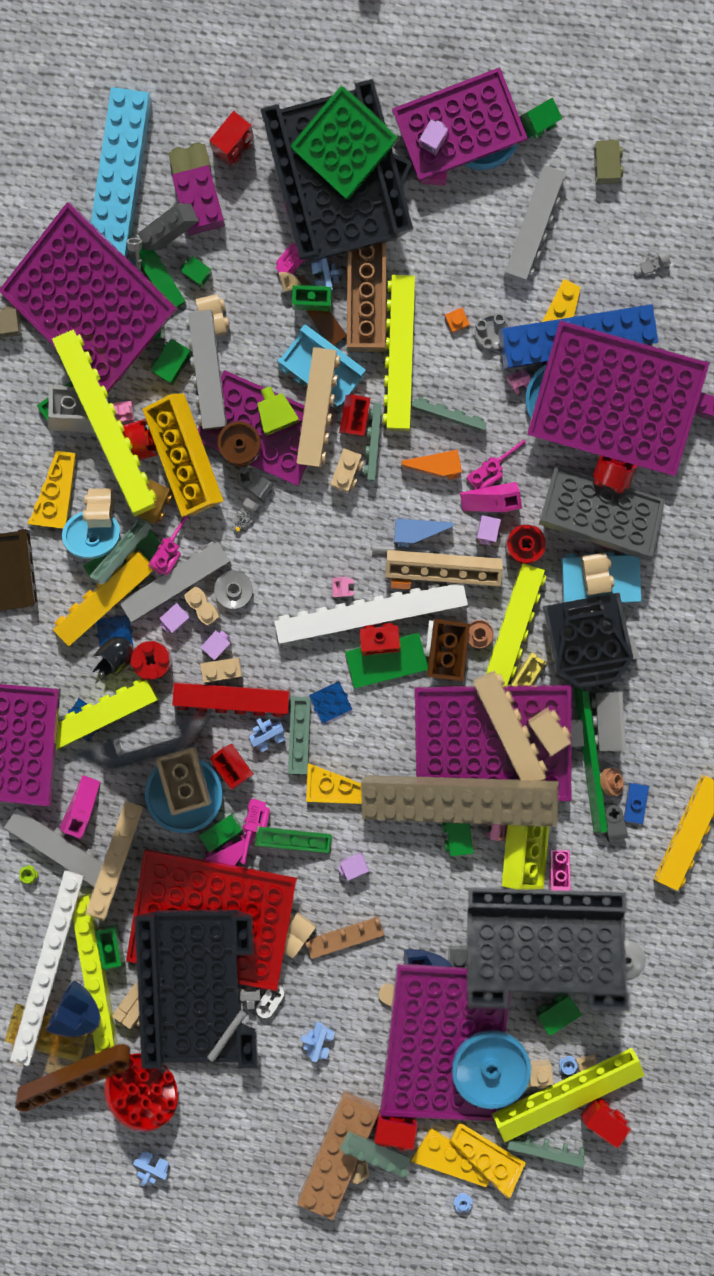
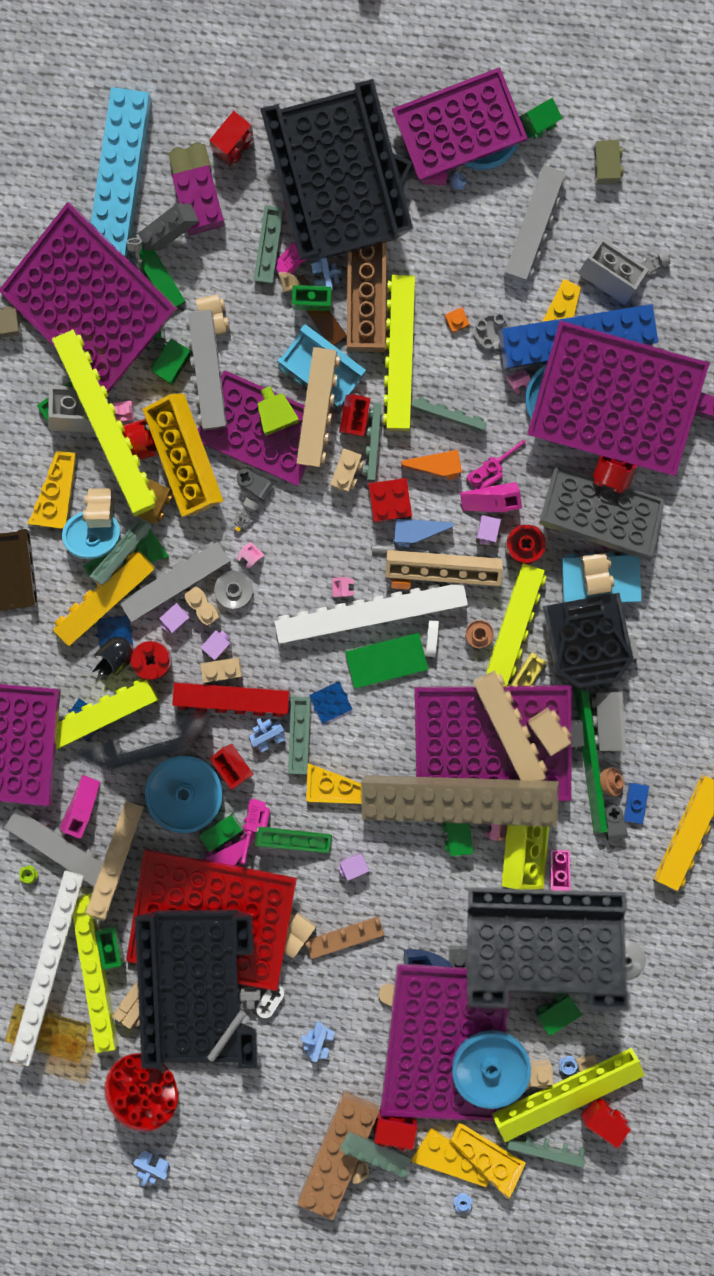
(73, 1077): reddish brown beam -> none
(75, 1014): dark blue brick -> none
(166, 549): dark pink piece -> none
(183, 781): tan brick -> none
(196, 271): green brick -> none
(230, 437): reddish brown wheel -> none
(251, 554): none -> bright pink tile
(268, 244): none -> sand green plate
(344, 142): green plate -> none
(379, 639): red brick -> none
(390, 500): none -> red brick
(433, 137): lavender brick -> none
(448, 650): reddish brown slope -> none
(457, 181): none -> light blue plate
(613, 271): none -> light grey slope

